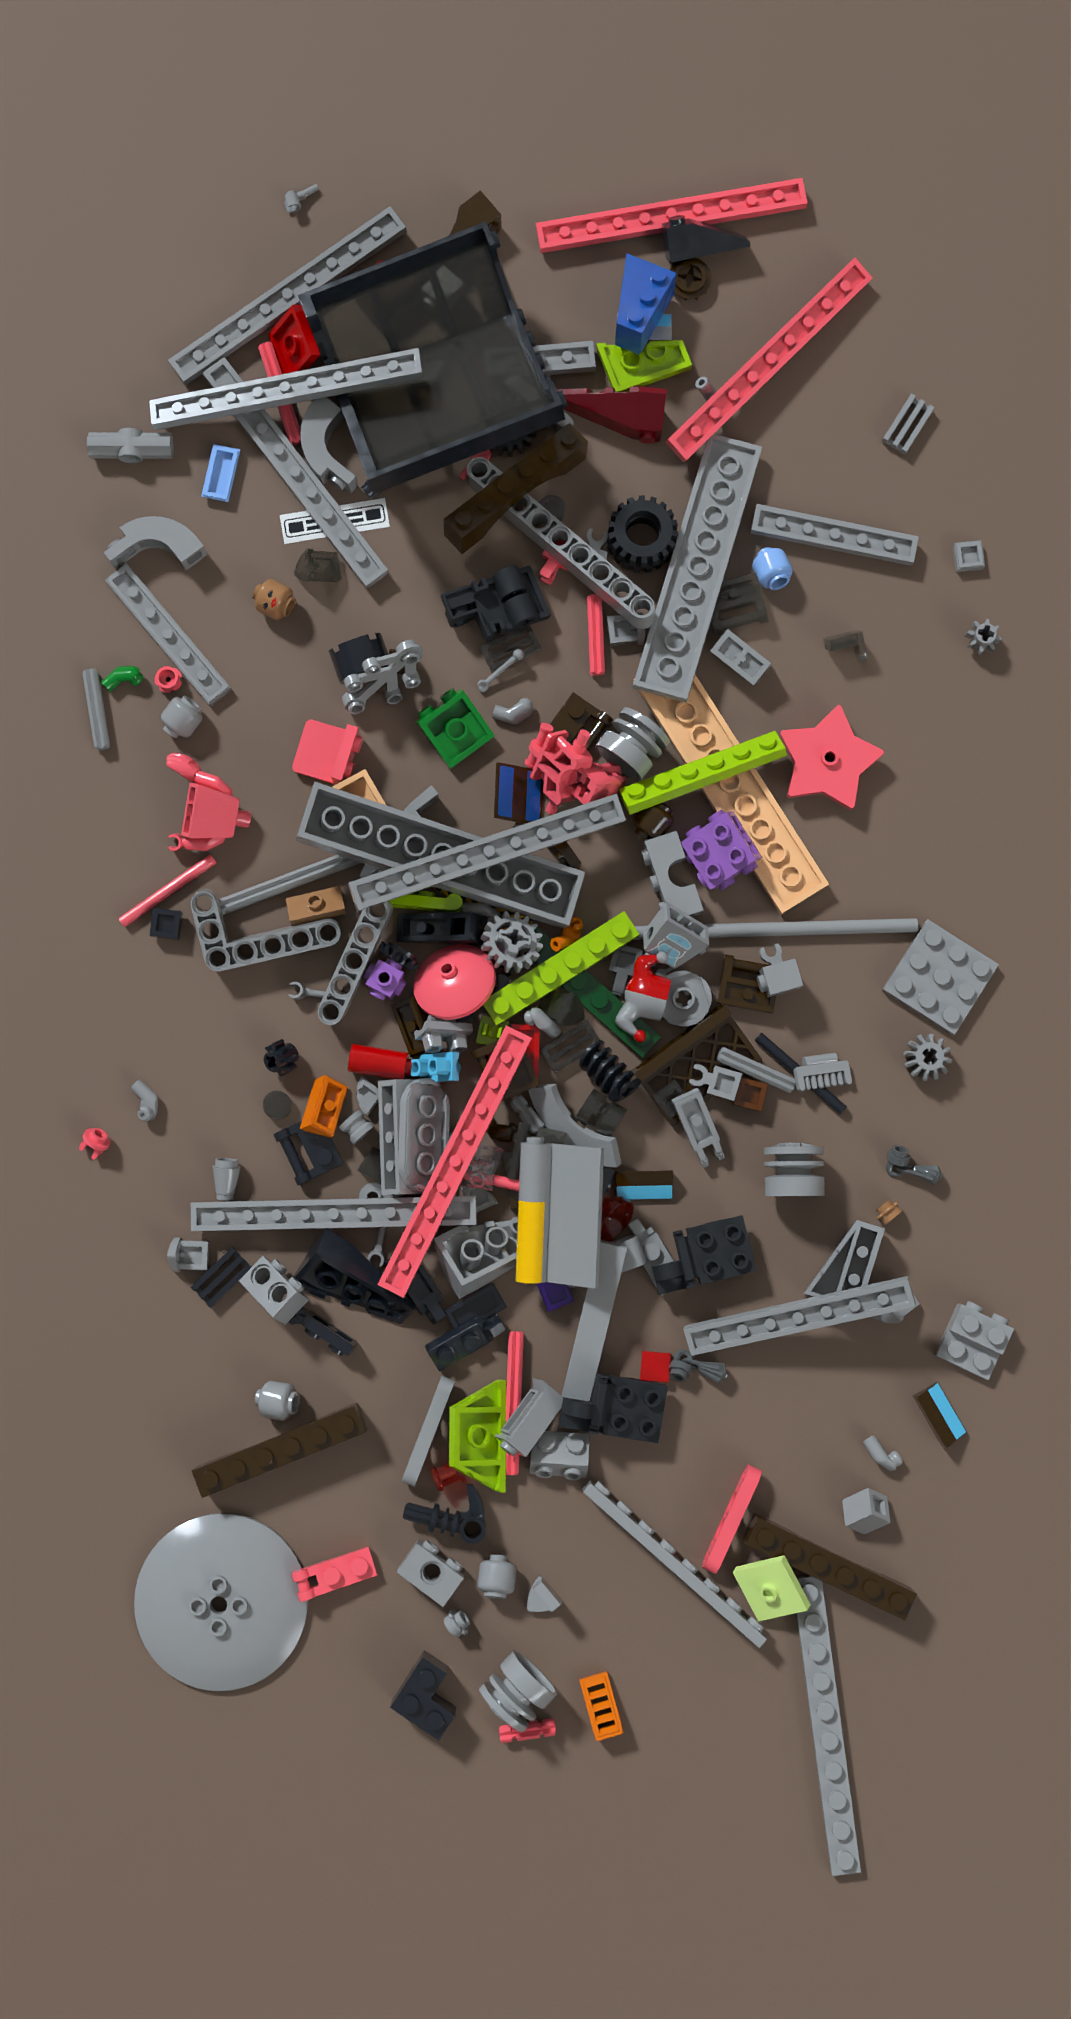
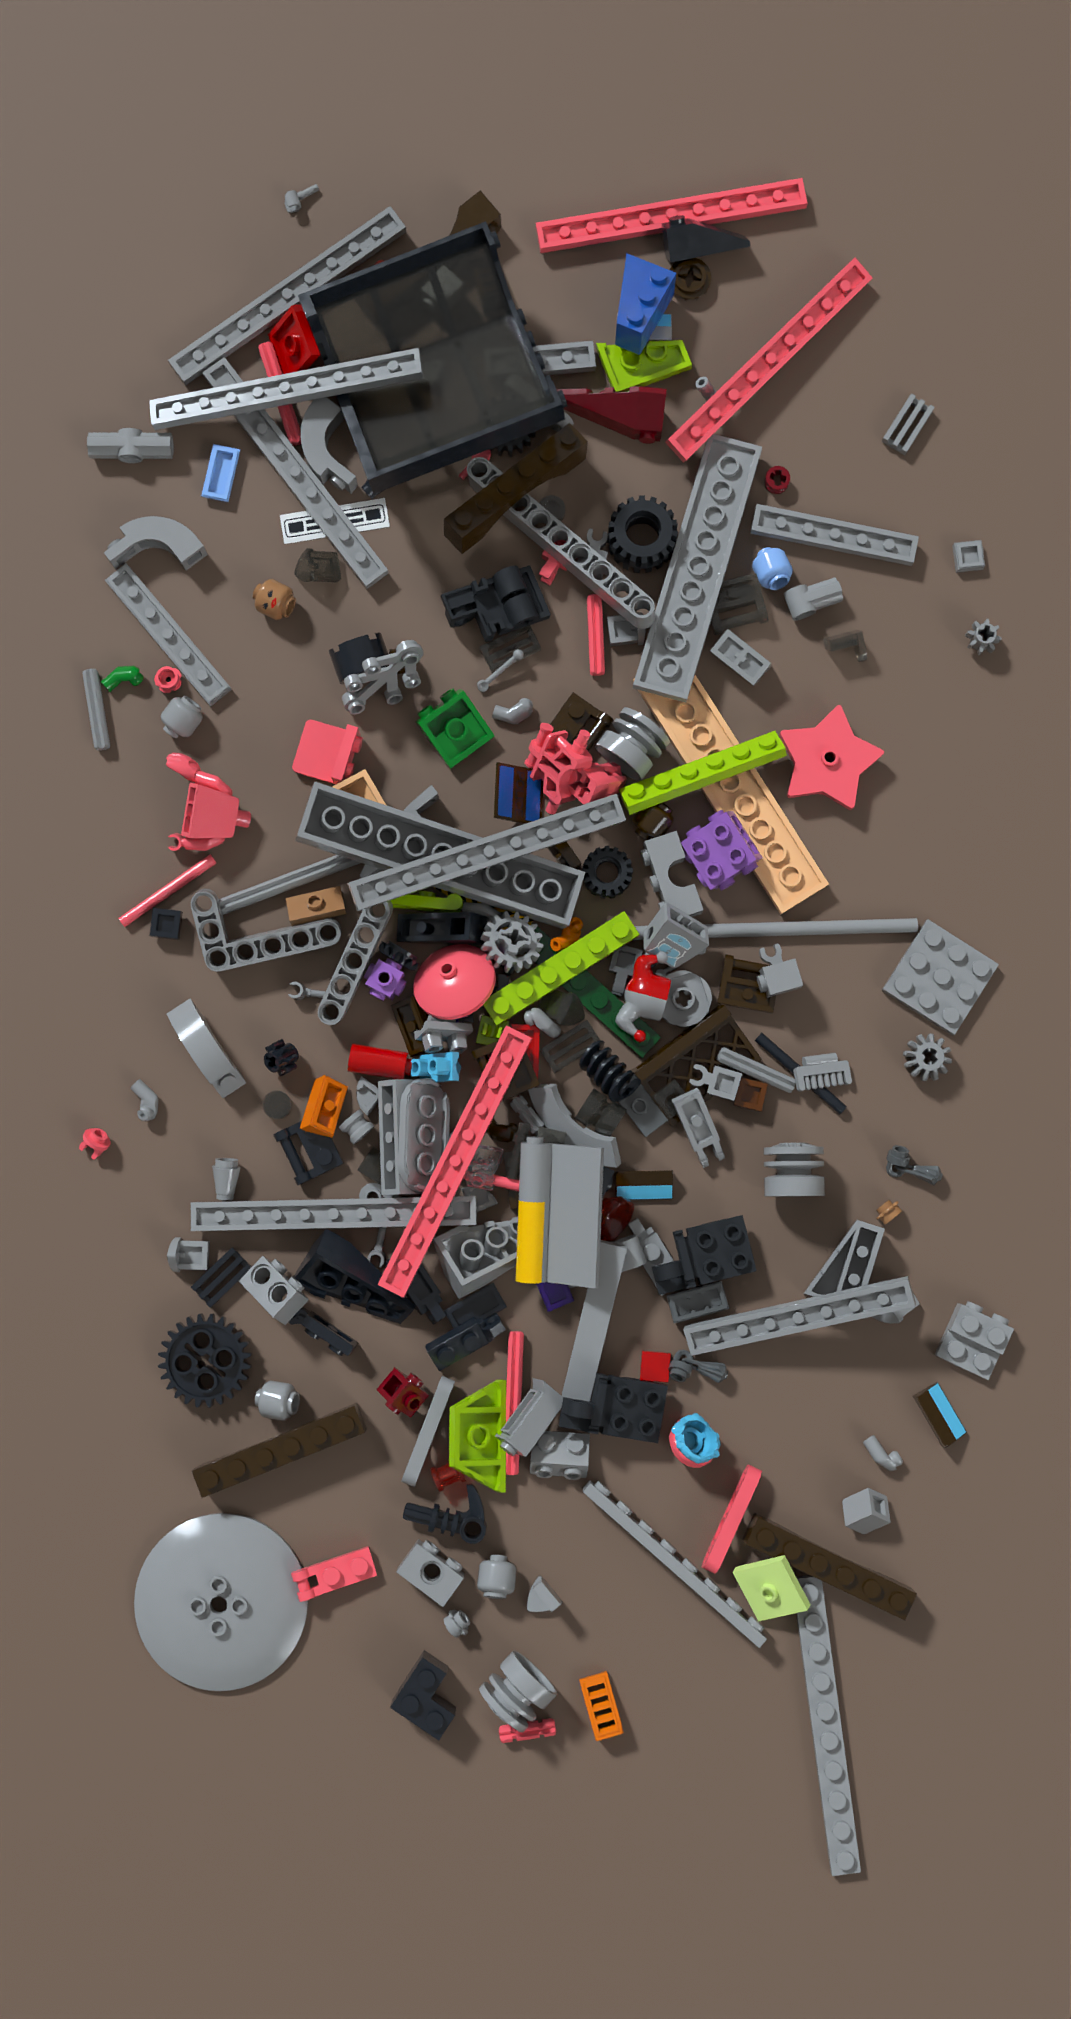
(190, 1381): none -> black gear
(205, 1048): none -> light grey arch
(402, 1392): none -> dark red brick
(613, 856): none -> black tyre
(643, 1111): none -> dark grey plate
(694, 1441): none -> medium azure hair
(697, 1302): none -> dark grey plate
(784, 476): none -> dark red bush
(805, 600): none -> light grey piece

